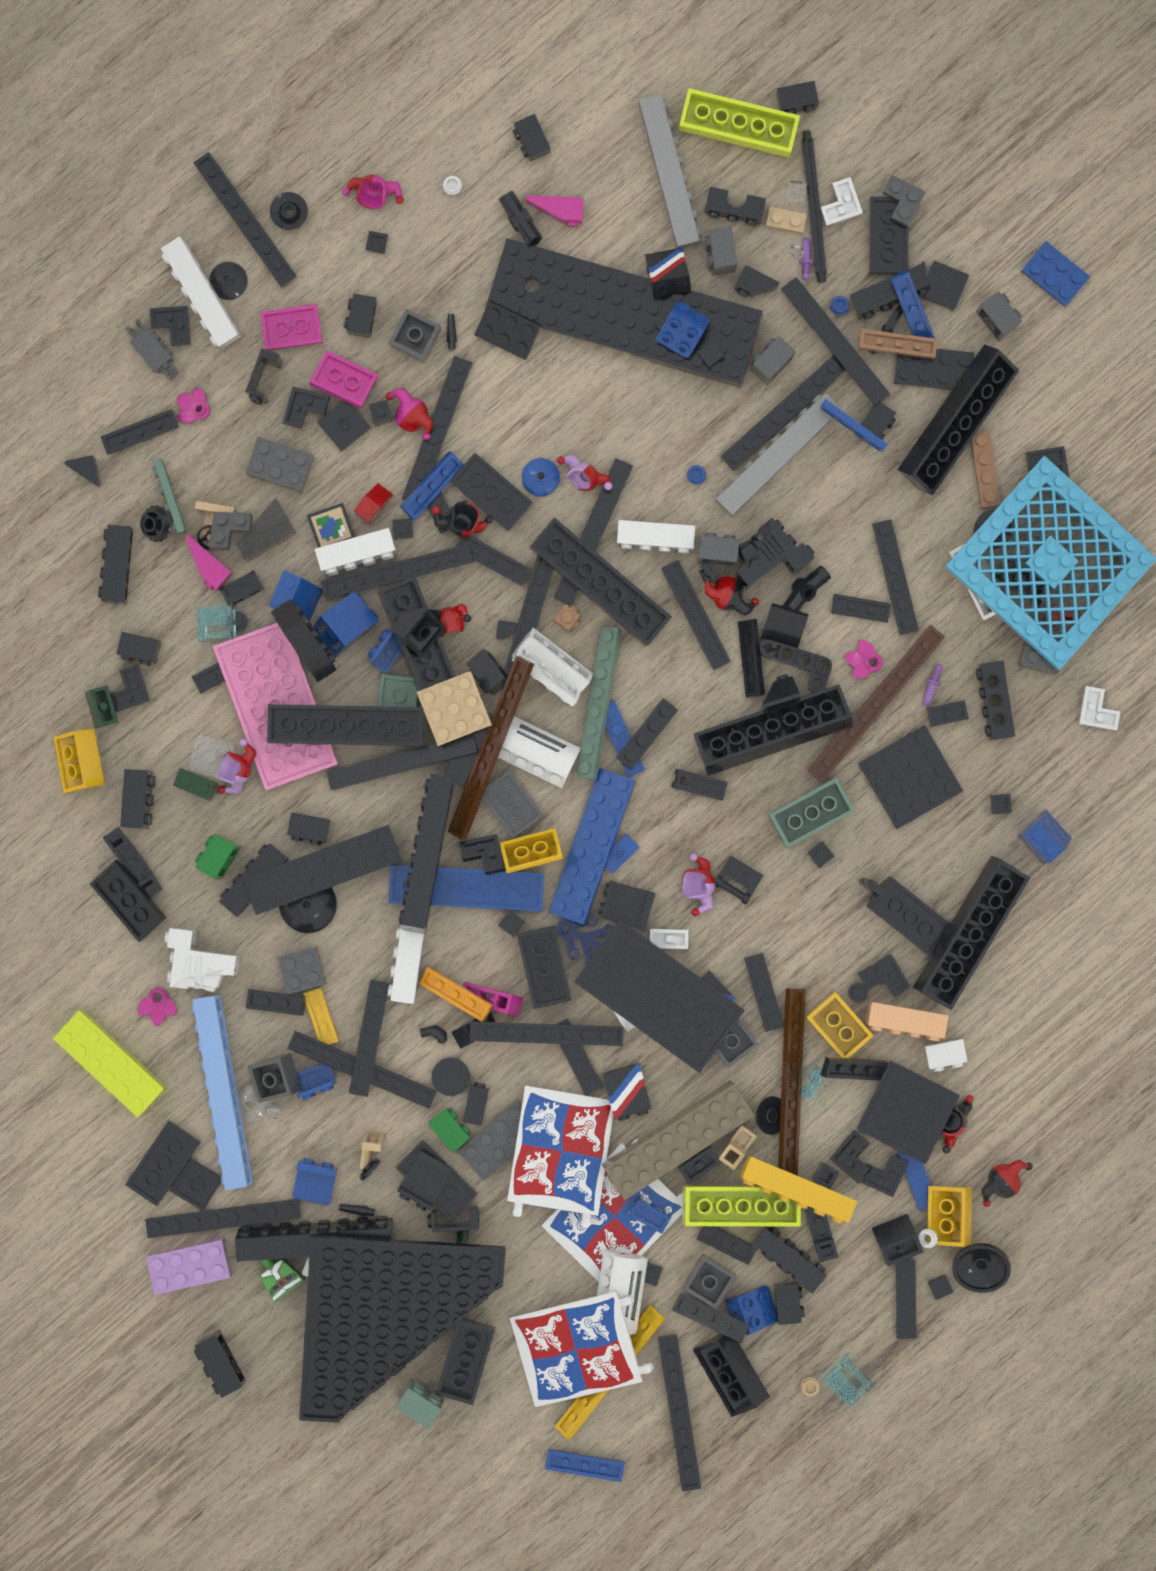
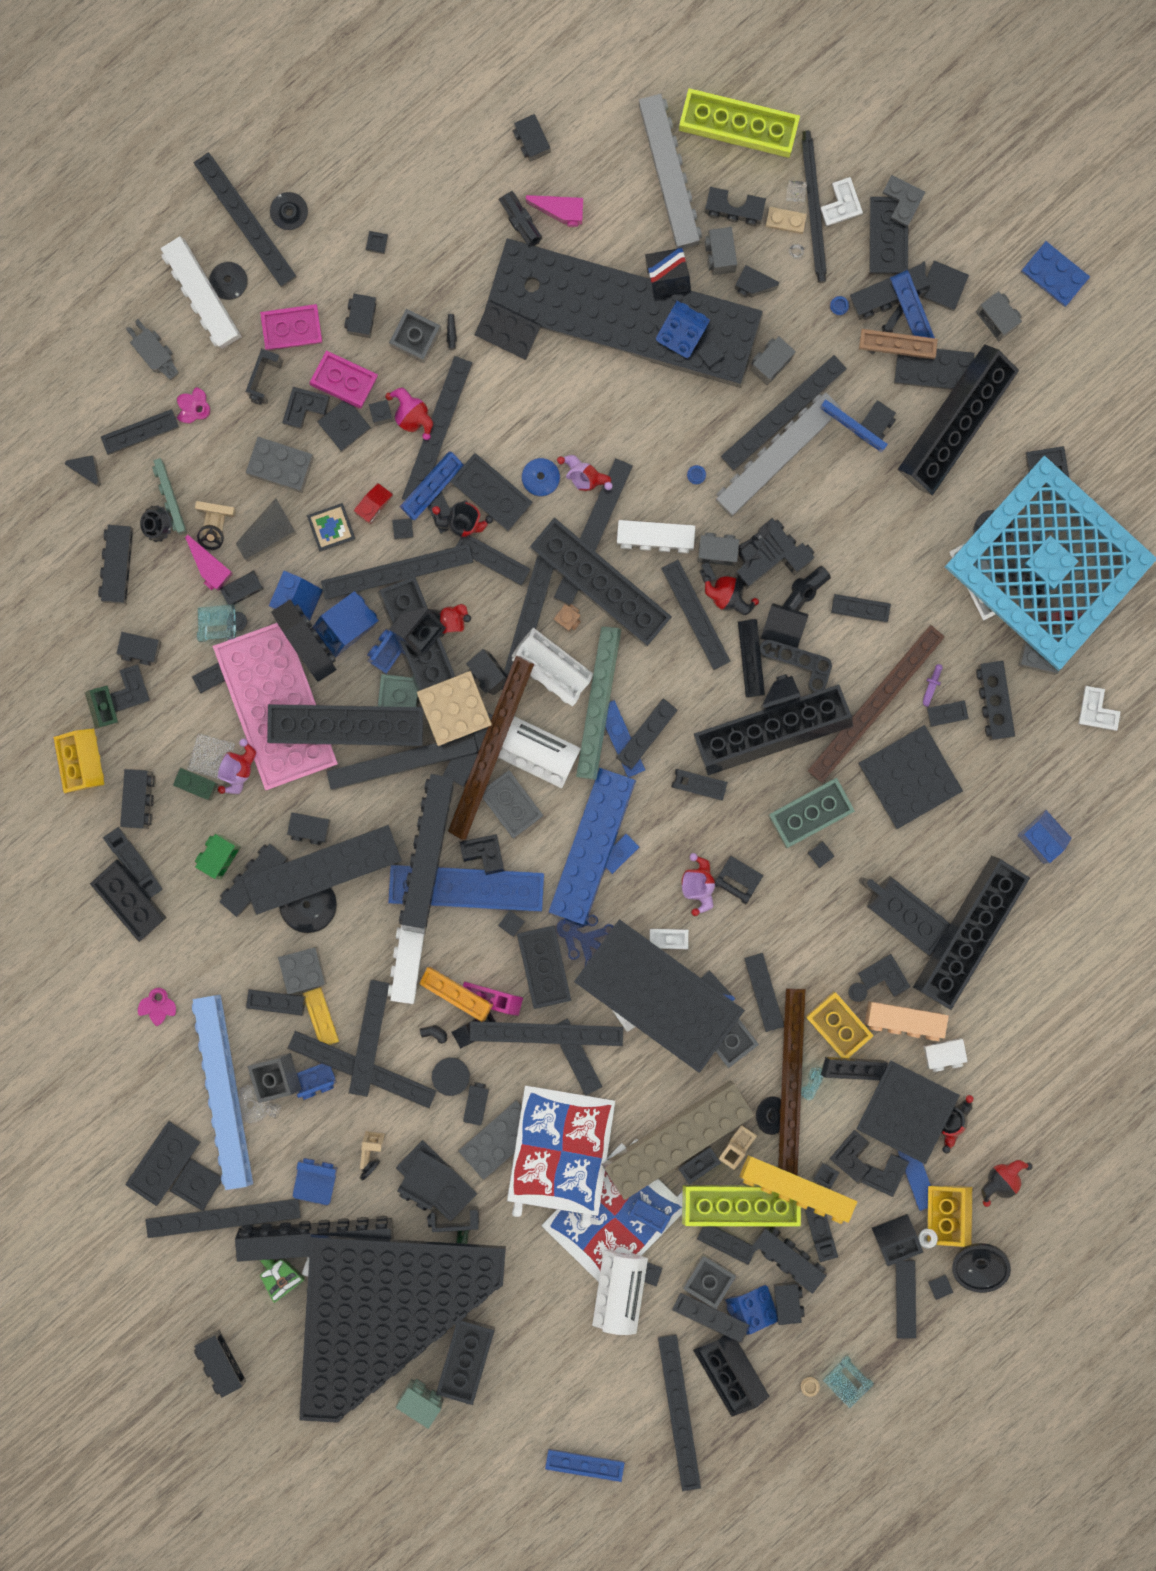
(109, 1063): neon yellow brick -> none
(177, 319): black plate -> none
(189, 1266): lavender brick -> none
(196, 967): white brick -> none
(224, 525): dark grey plate -> none
(356, 551): white brick -> none
(357, 1209): black animal -> none
(373, 191): dark pink piece -> none
(449, 1129): green brick -> none
(452, 185): white plate -> none
(505, 629): black tile -> none
(531, 850): yellow slope -> none
(577, 1348): flag -> none
(584, 1405): yellow plate -> none
(627, 904): black panel -> none
(627, 1091): panel -> none
(798, 98): black brick -> none
(806, 262): medium lavender piece -> none
(835, 341): black tile -> none
(861, 658): dark pink plate -> none
(895, 577): black plate -> none
(985, 469): medium nougat plate -> none
(1000, 804): black plate -> none

